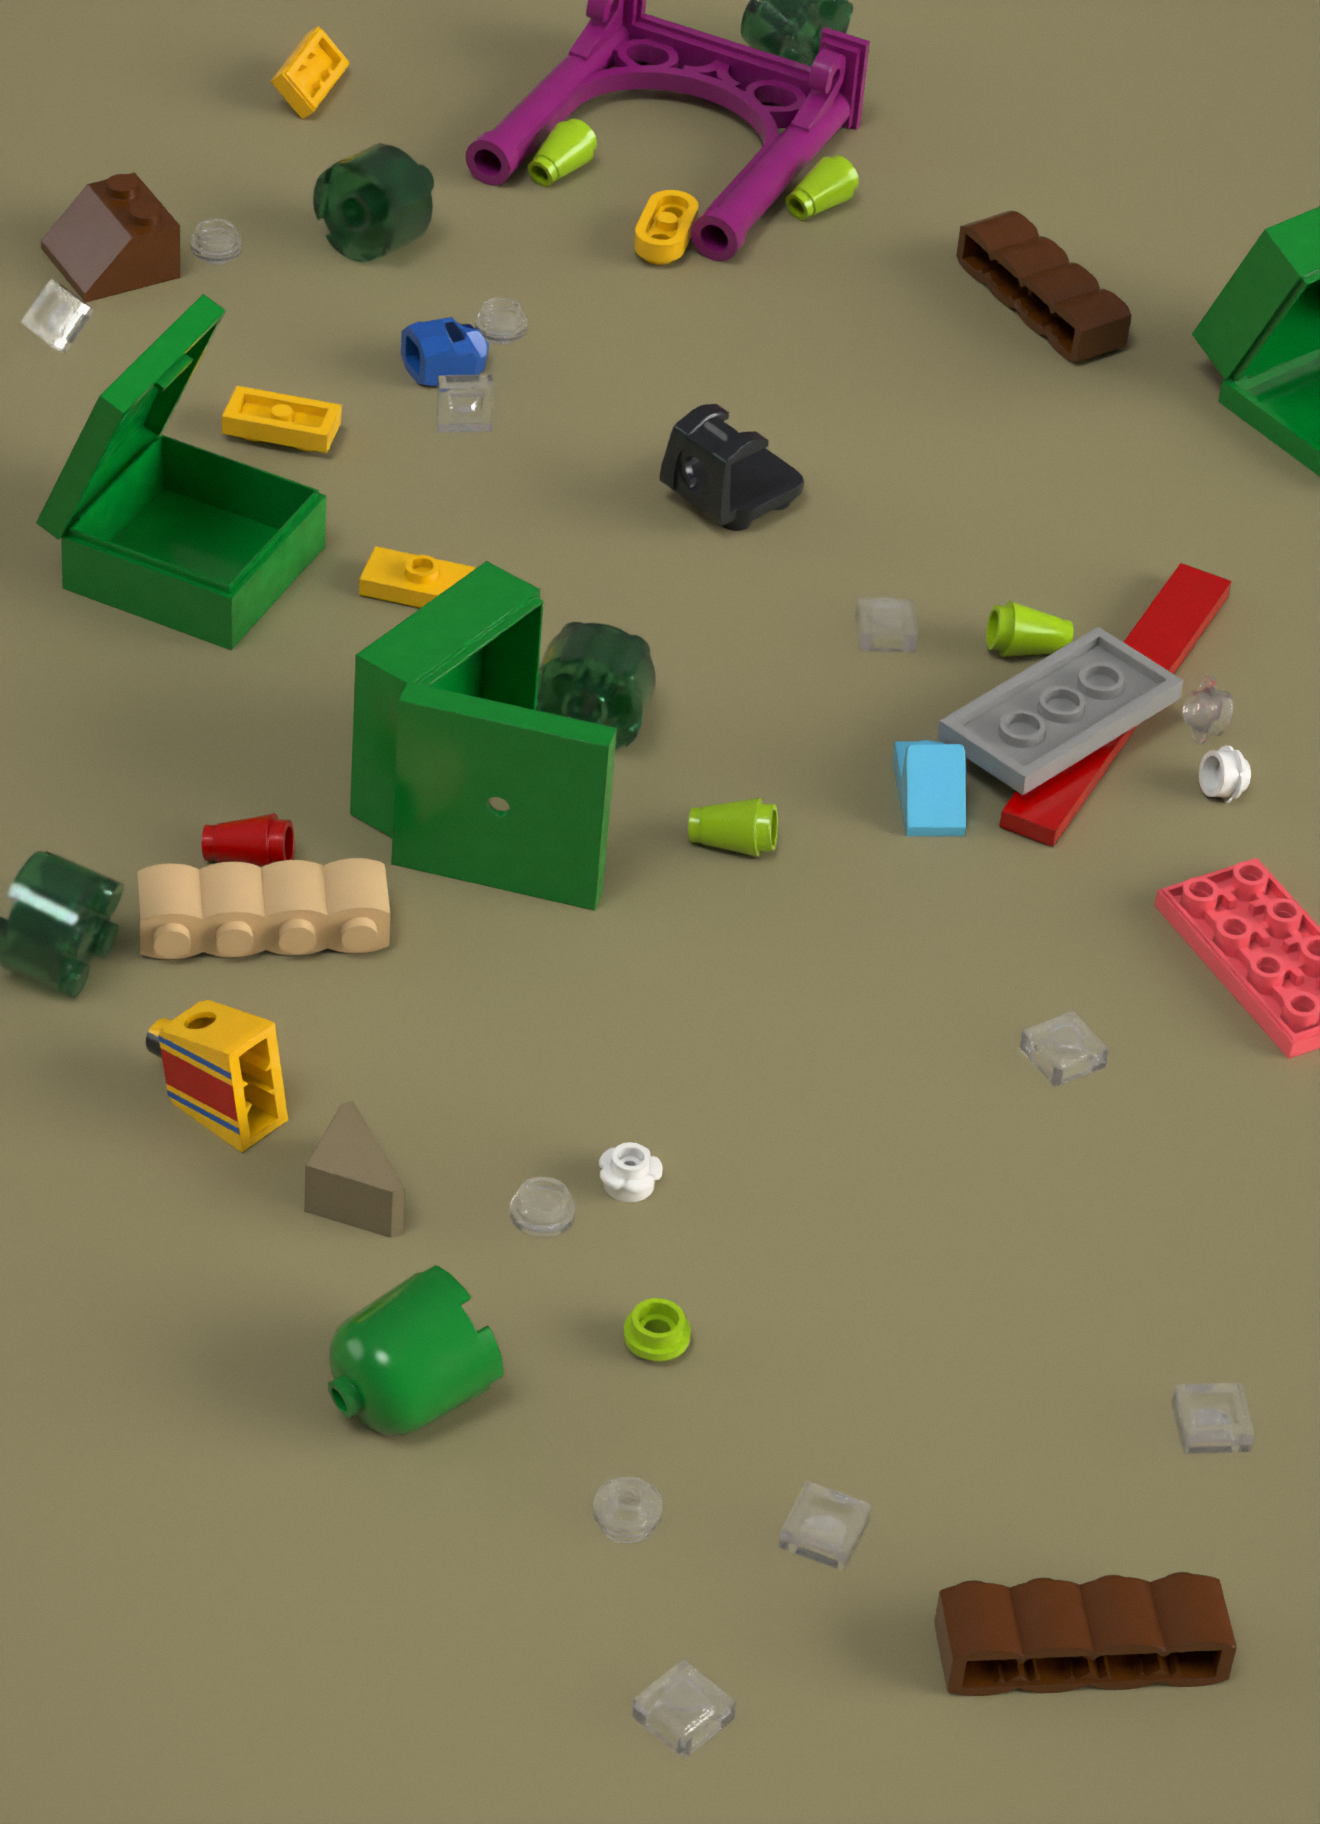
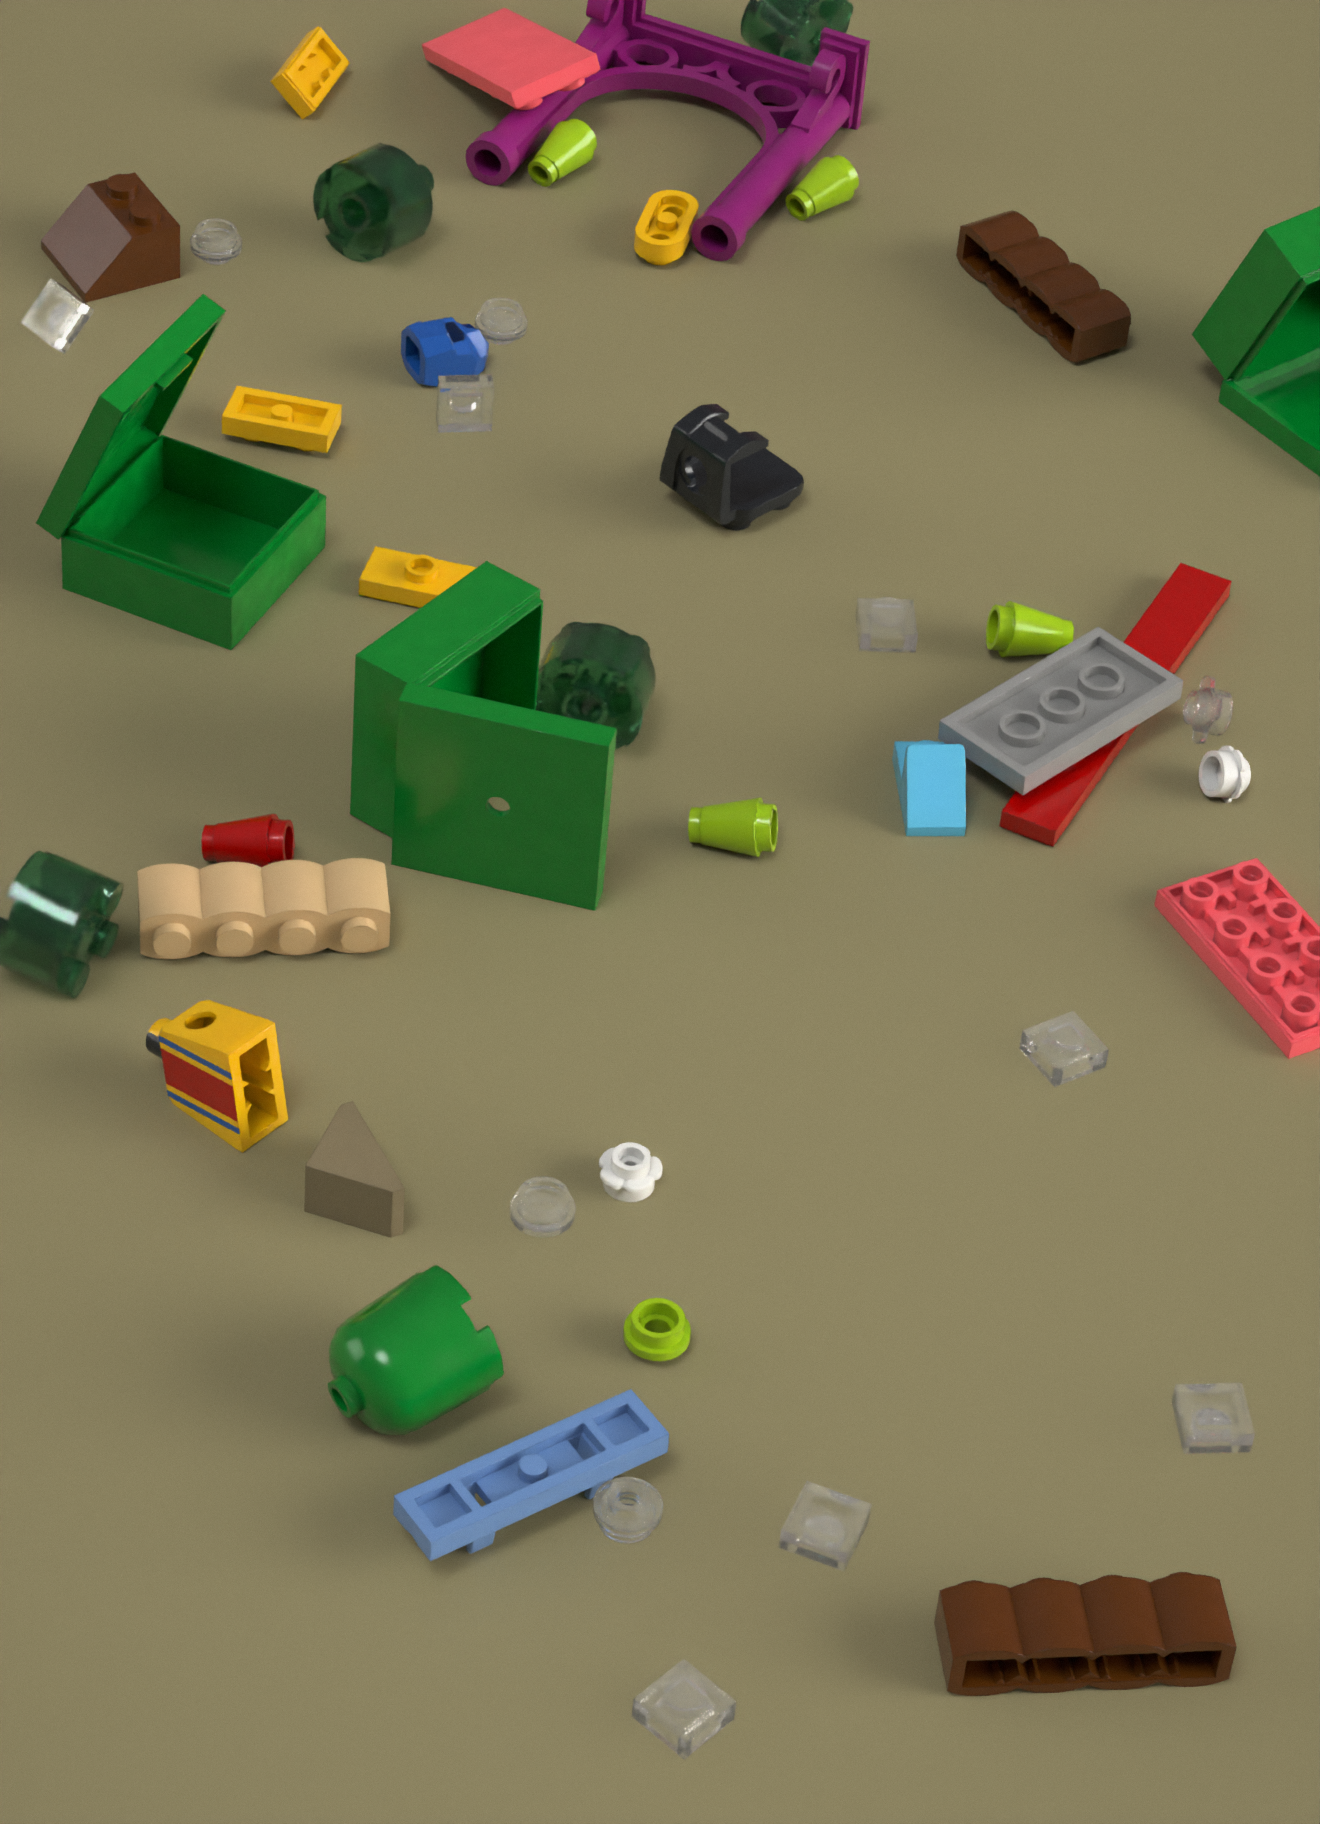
(512, 58): none -> coral tile
(530, 1475): none -> medium blue hinge

